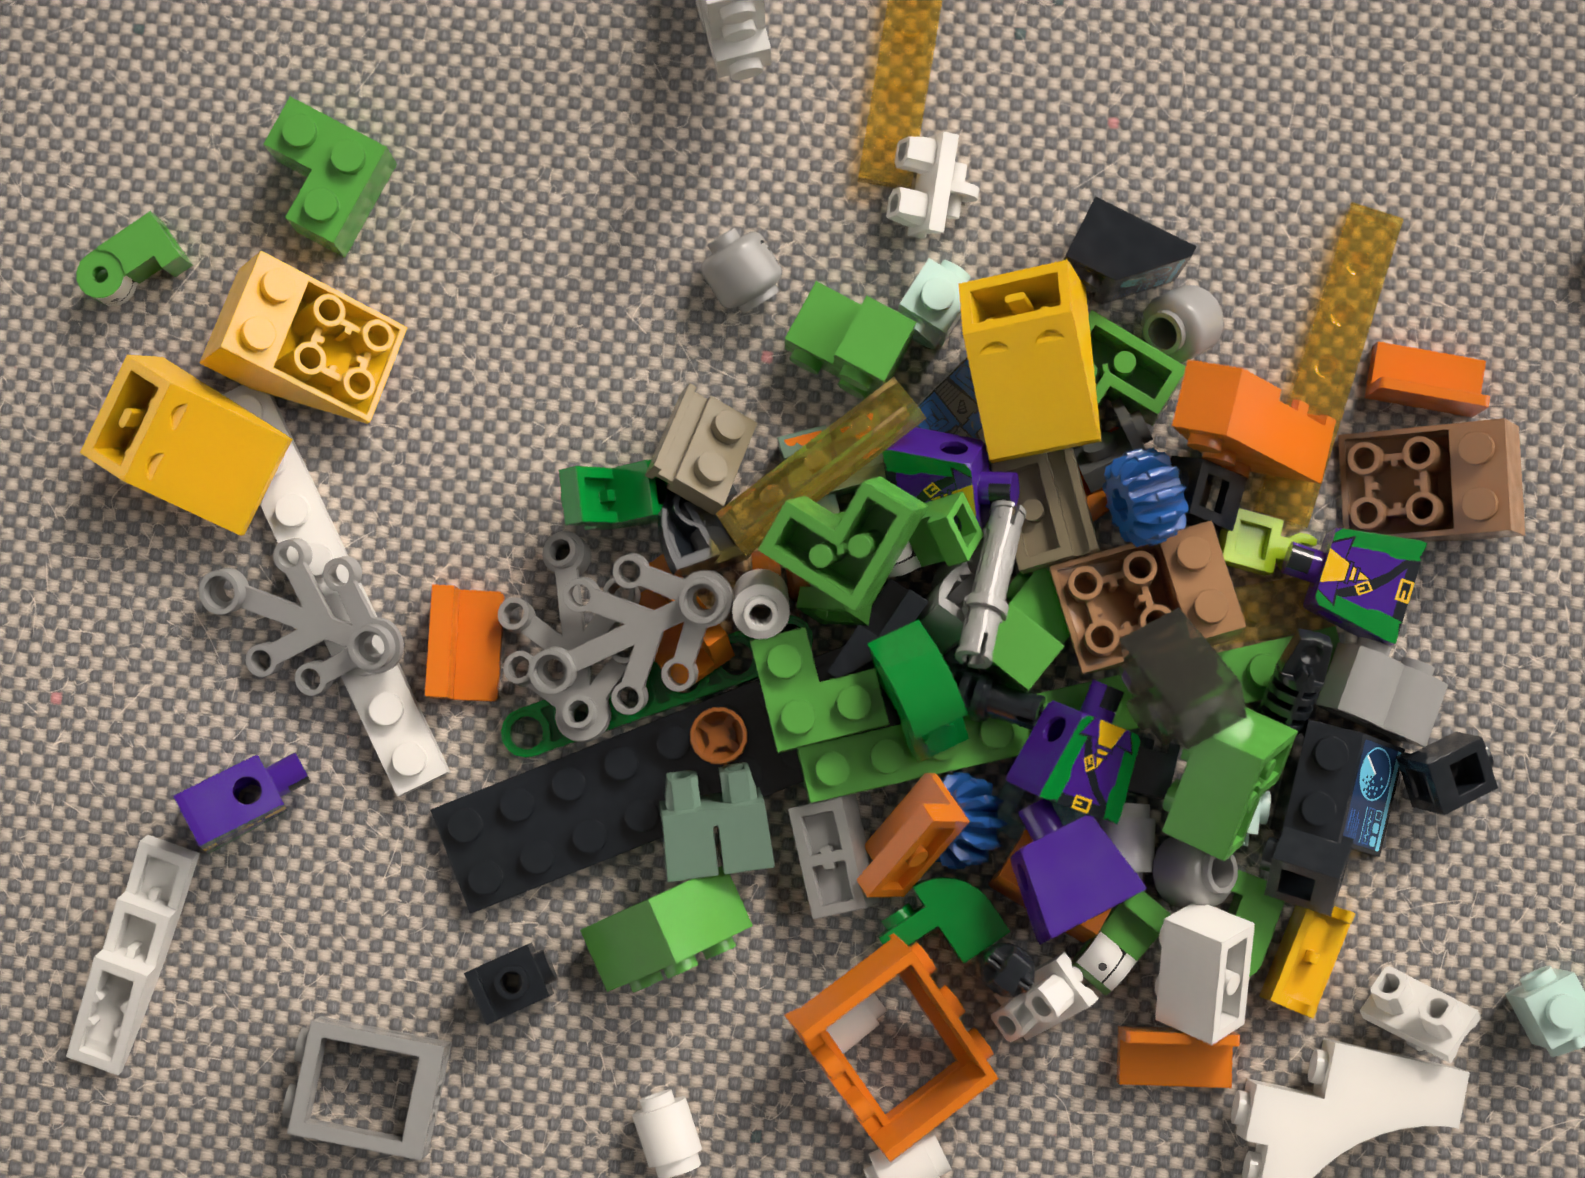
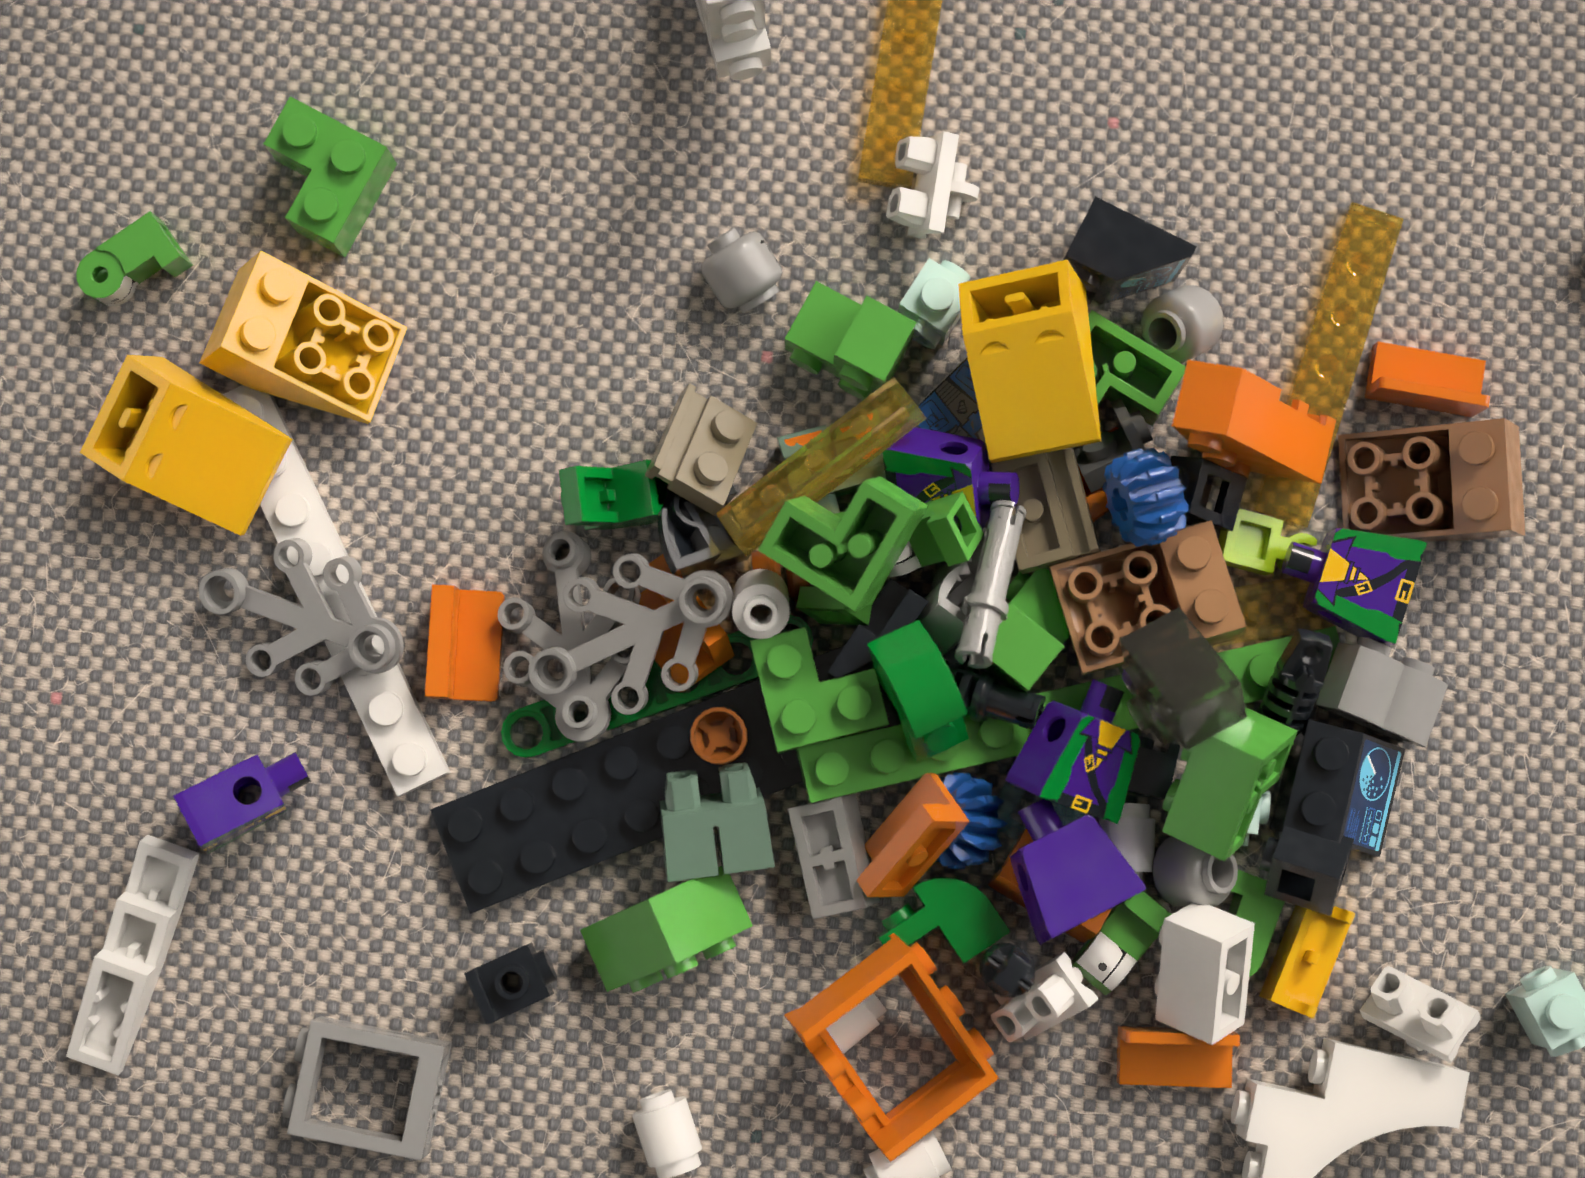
(1448, 773): black brick -> none

